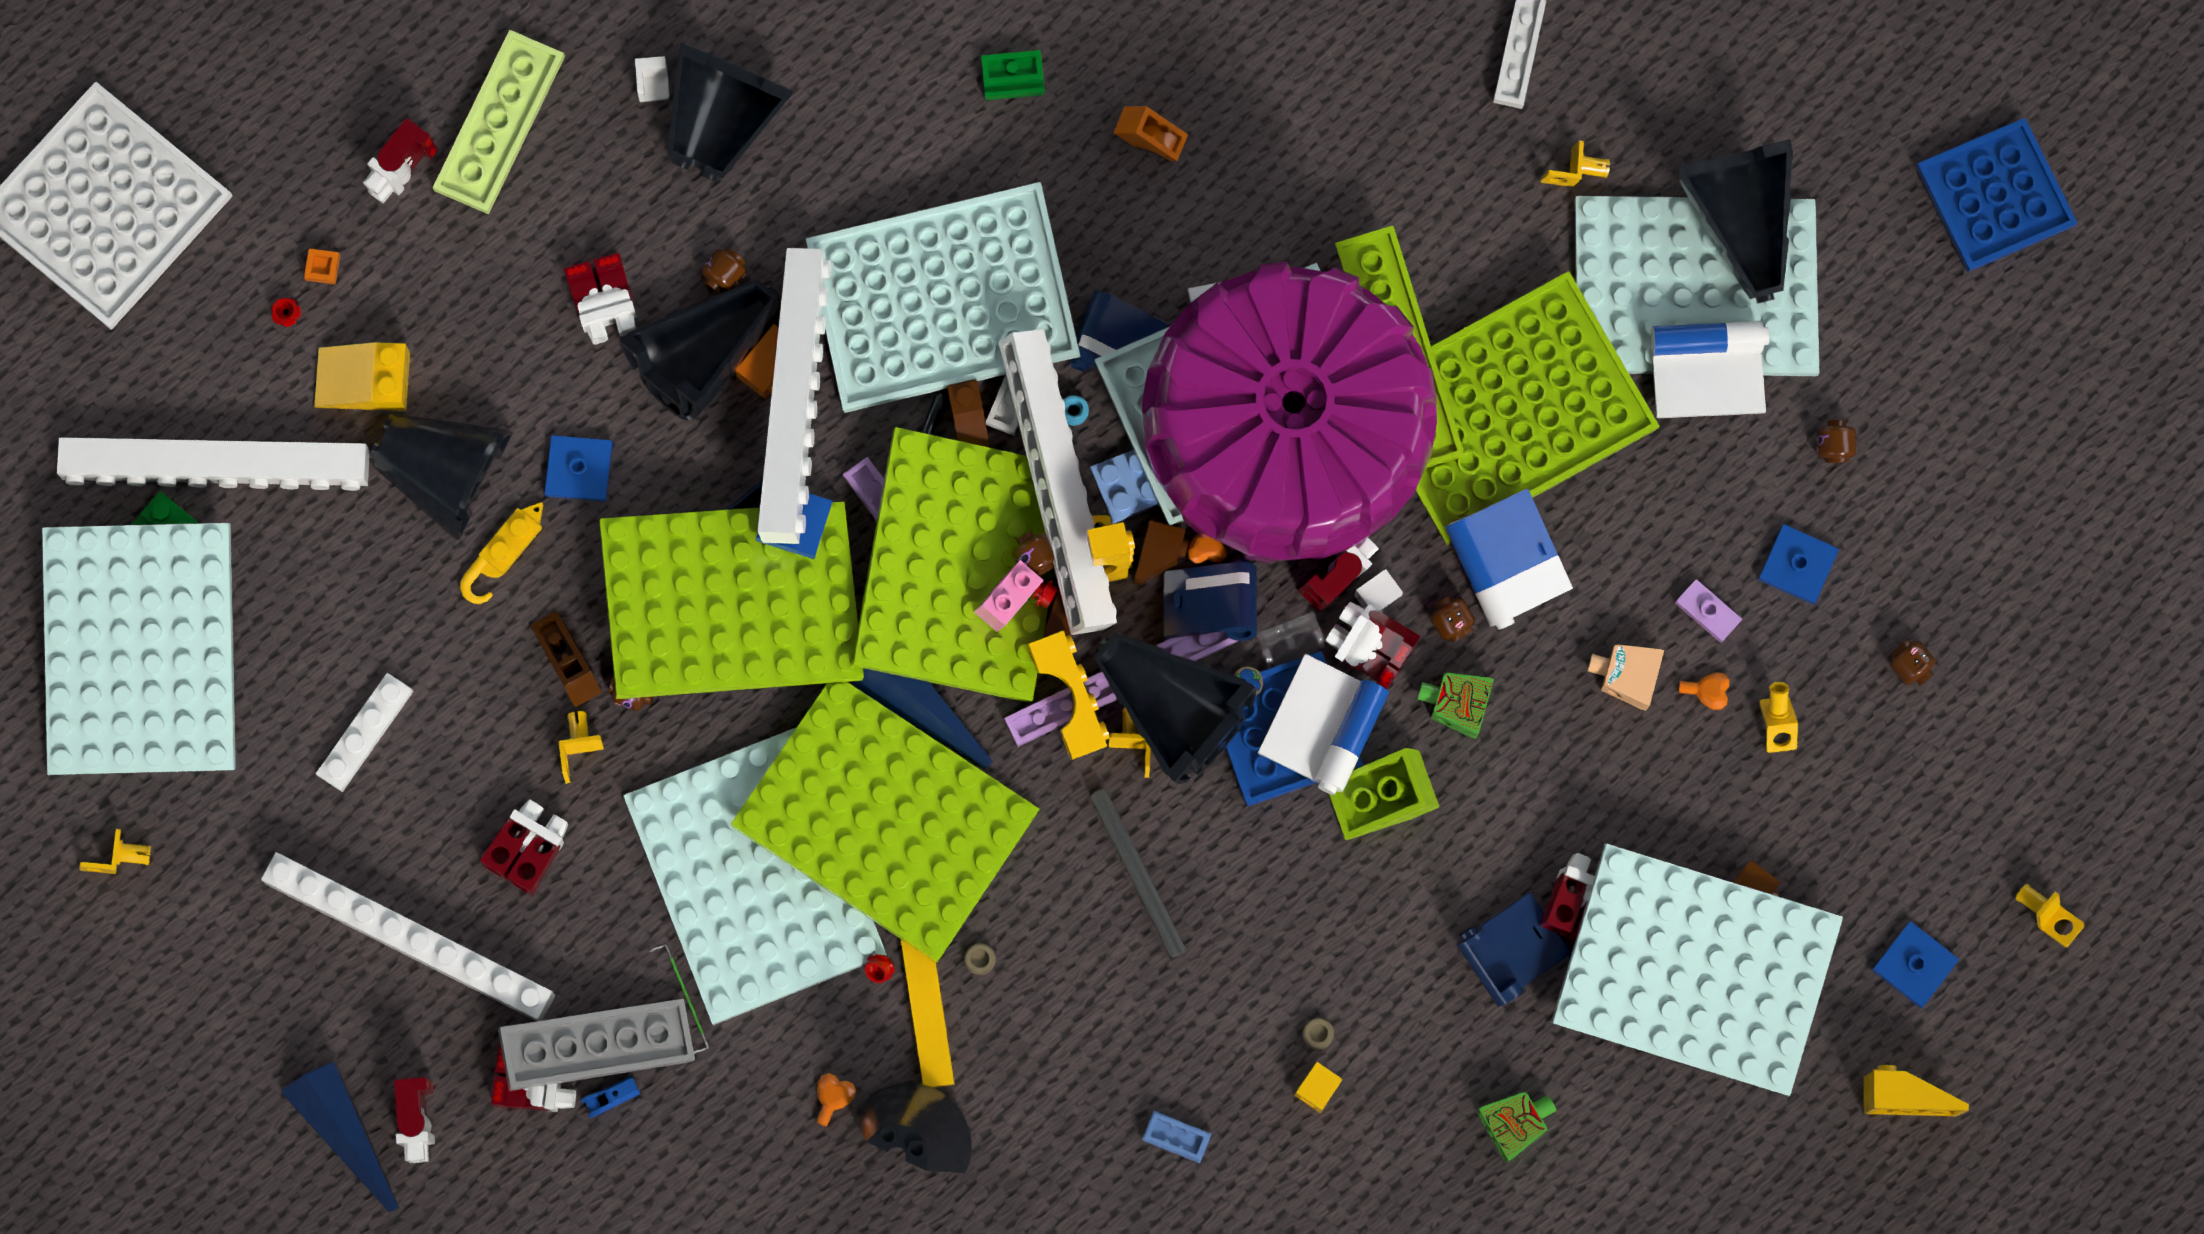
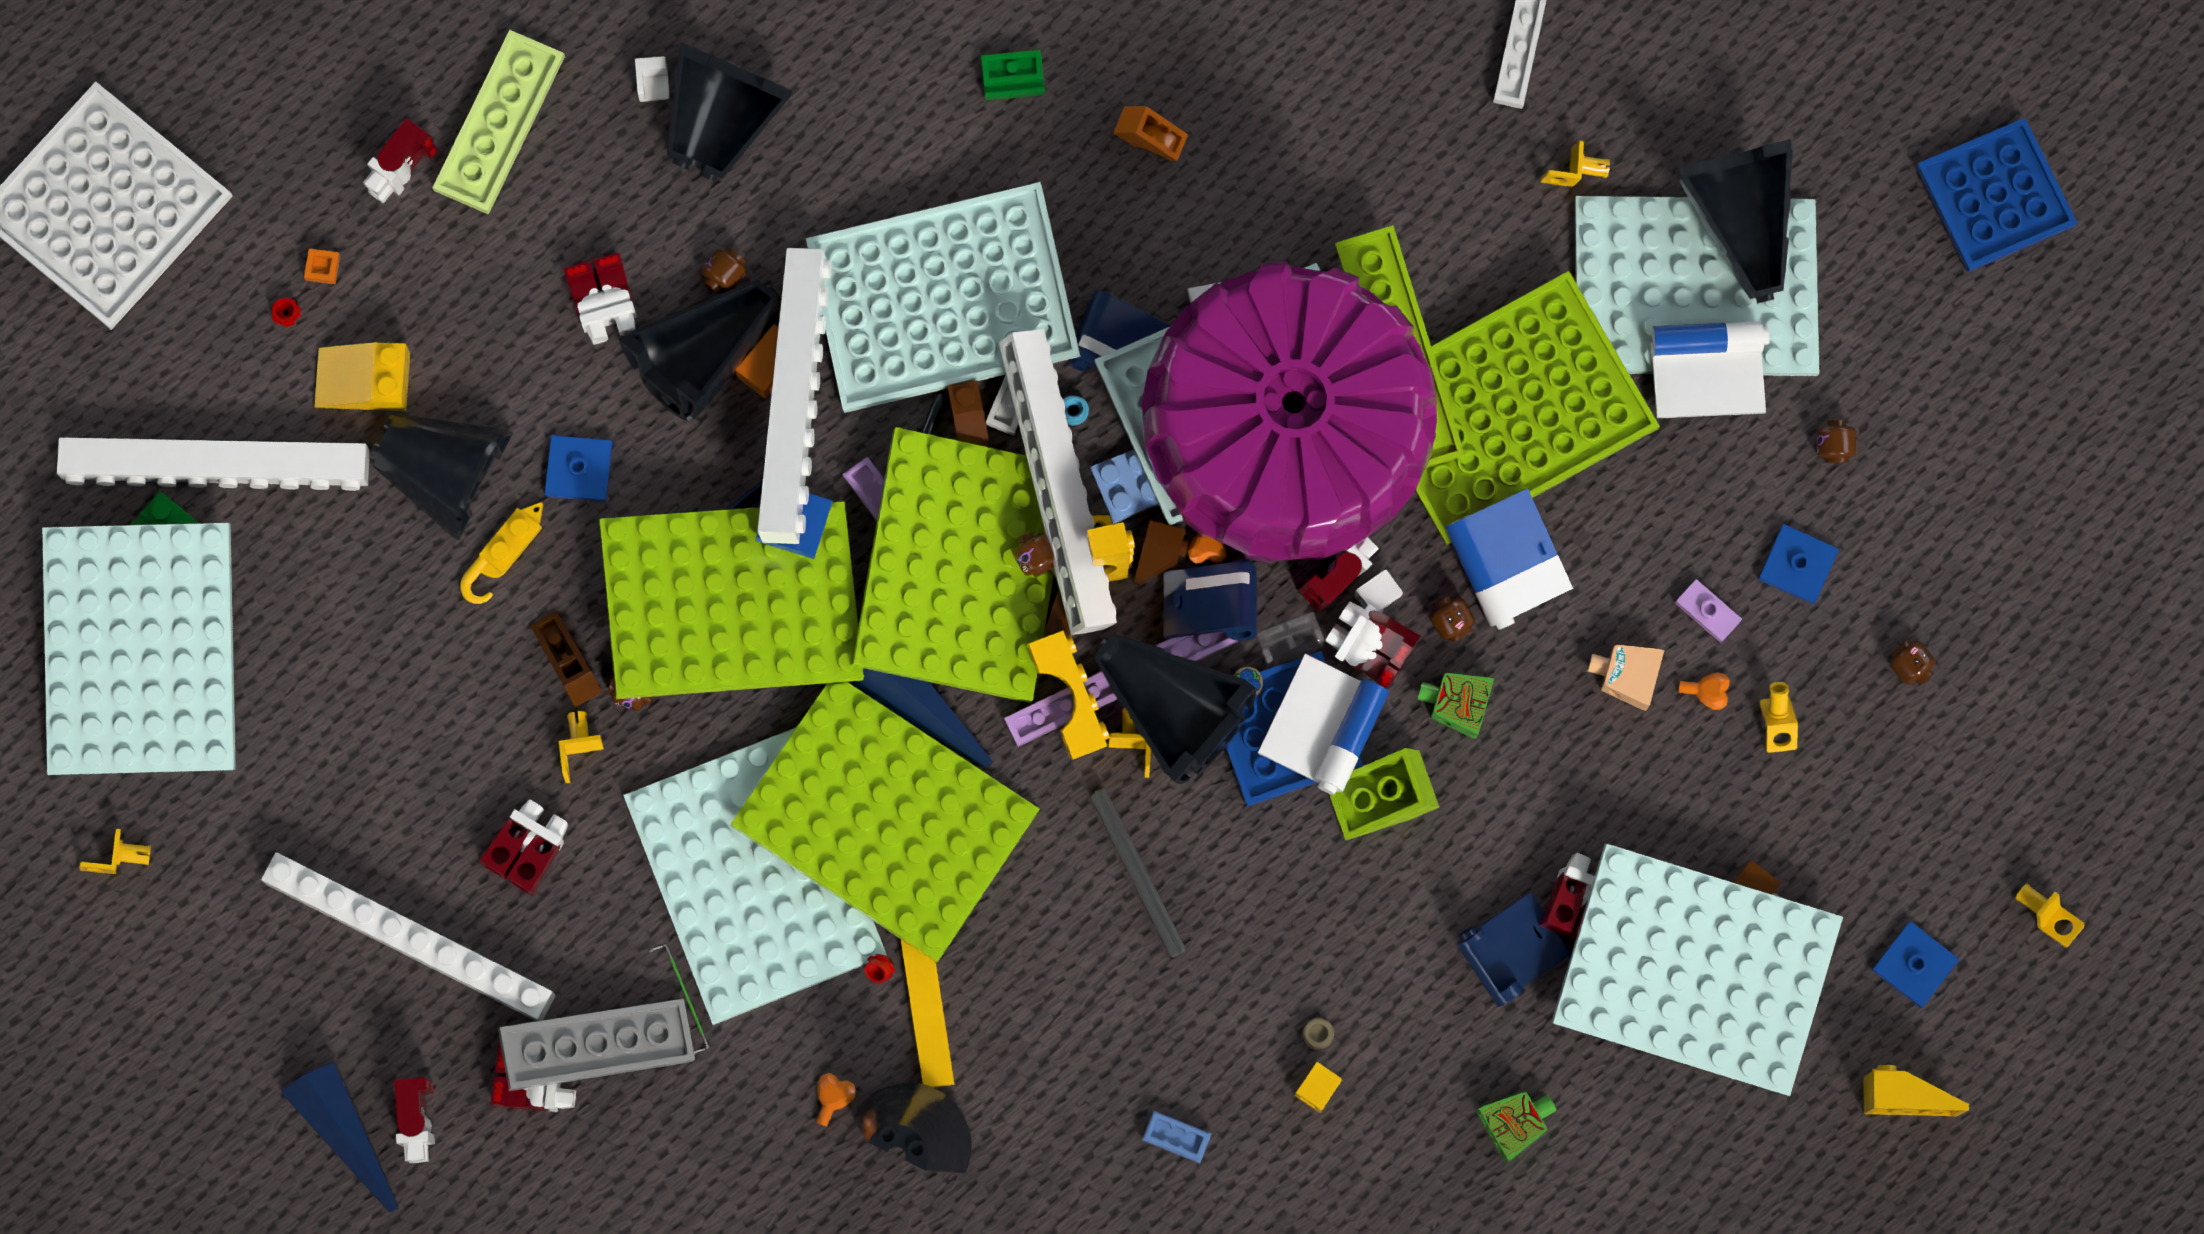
(364, 732): white plate -> none
(615, 1093): blue bar -> none
(980, 959): dark tan tile -> none
(1008, 596): bright pink brick -> none
(1045, 594): red plate -> none

